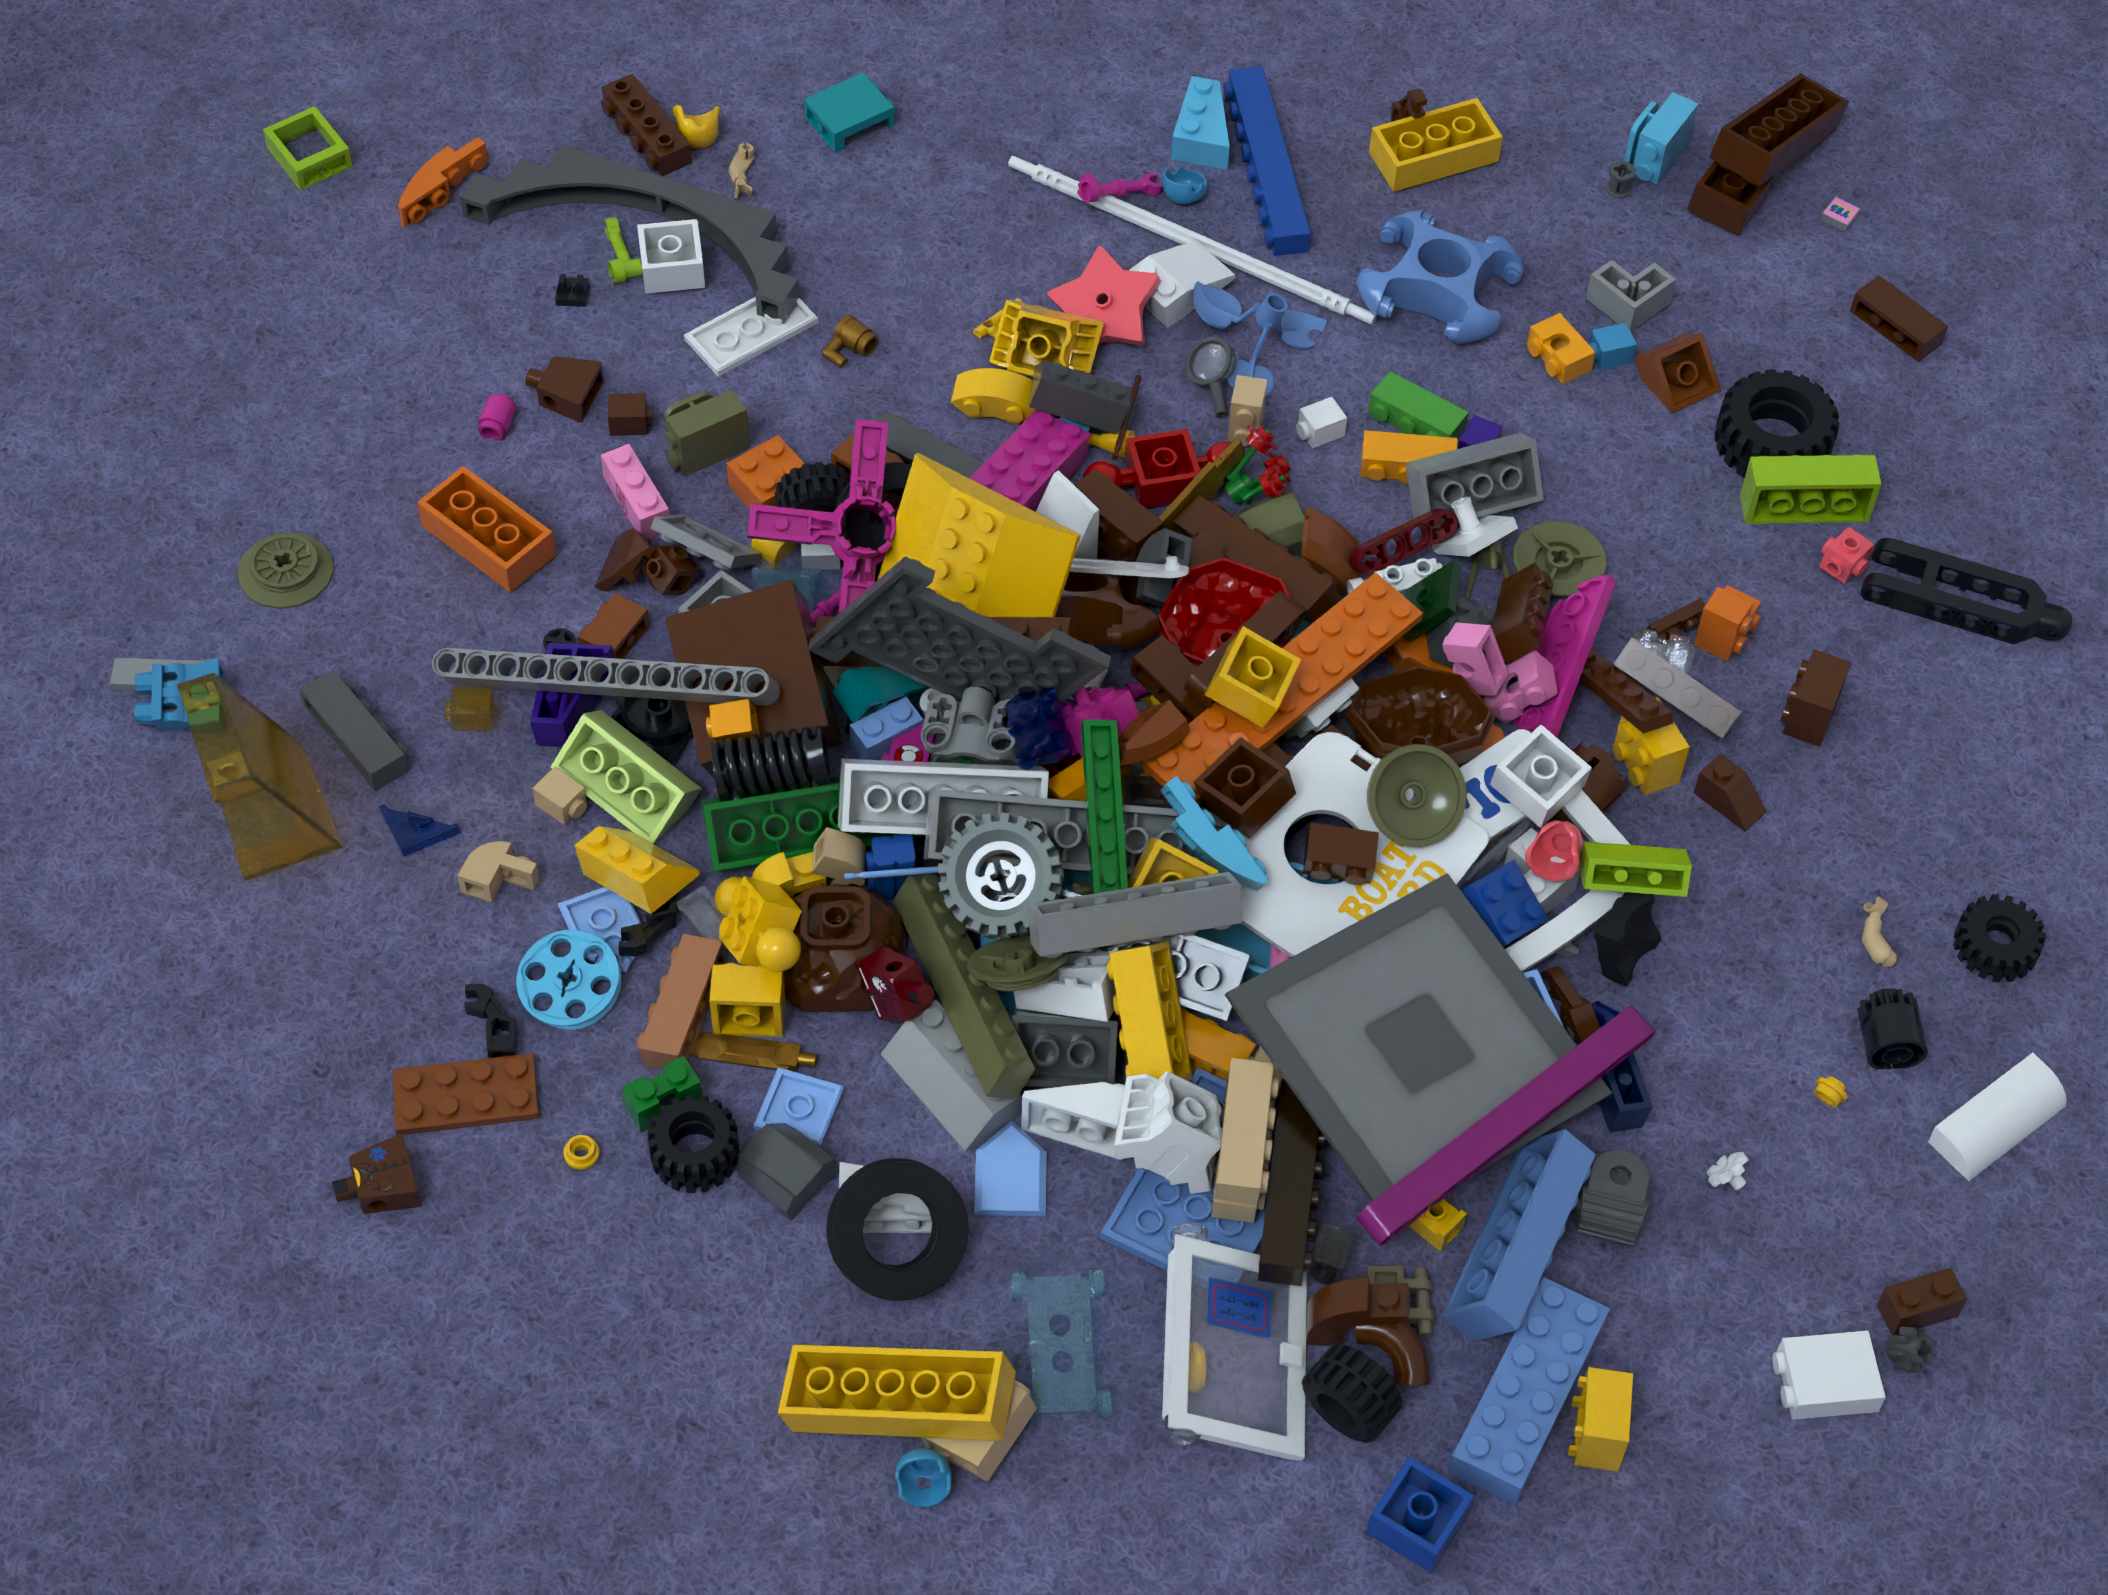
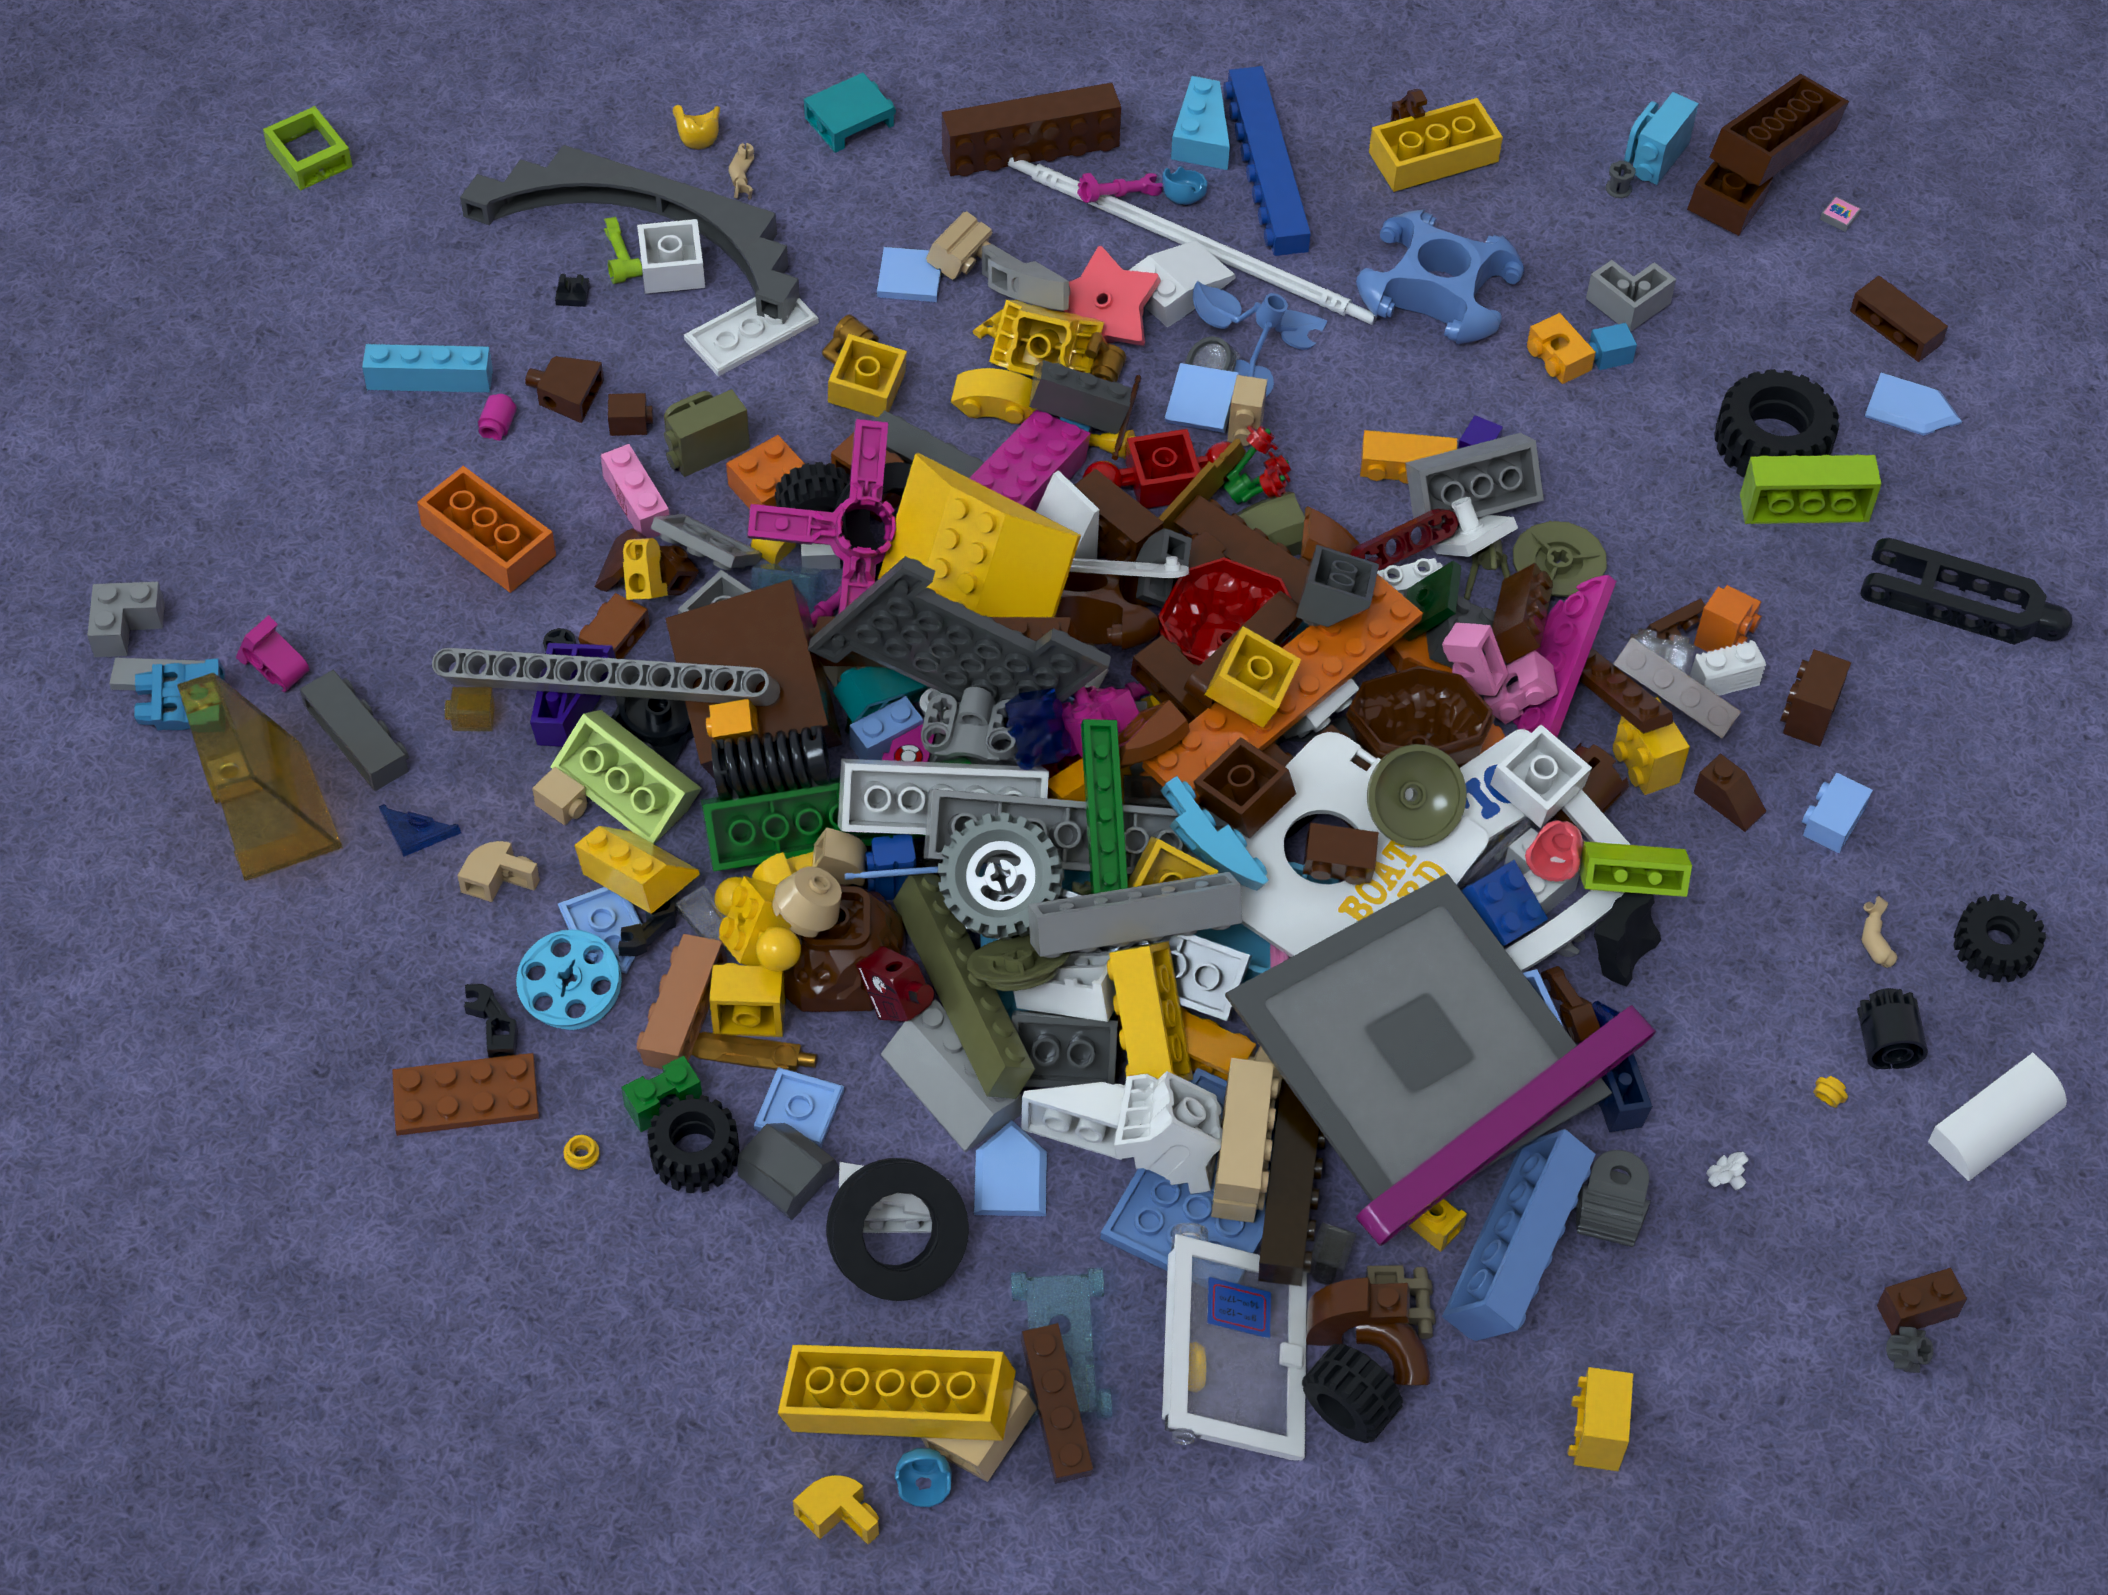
(122, 608): none -> light grey brick
(272, 655): none -> dark pink tile
(292, 584): olive piece -> none
(380, 1178): reddish brown torso -> none
(427, 368): none -> medium azure brick
(431, 183): orange slope -> none
(643, 569): none -> yellow leg
(646, 125): reddish brown brick -> none
(808, 901): none -> tan cone
(834, 1500): none -> yellow brick
(866, 376): none -> yellow brick
(907, 275): none -> light blue tile
(959, 246): none -> tan brick
(1024, 281): none -> light grey slope
(1031, 129): none -> reddish brown brick
(1056, 1403): none -> reddish brown brick
(1108, 358): none -> pearl gold piece
(1201, 398): none -> light blue tile
(1321, 422): white brick -> none
(1336, 587): none -> dark grey slope
(1415, 409): bright green brick -> none
(1420, 1514): blue brick -> none
(1528, 1391): medium blue brick -> none
(1679, 371): dark orange slope -> none
(1729, 668): none -> white brick
(1829, 1375): white brick -> none
(1837, 812): none -> light blue brick
(1846, 555): coral brick -> none
(1910, 406): none -> light blue tile

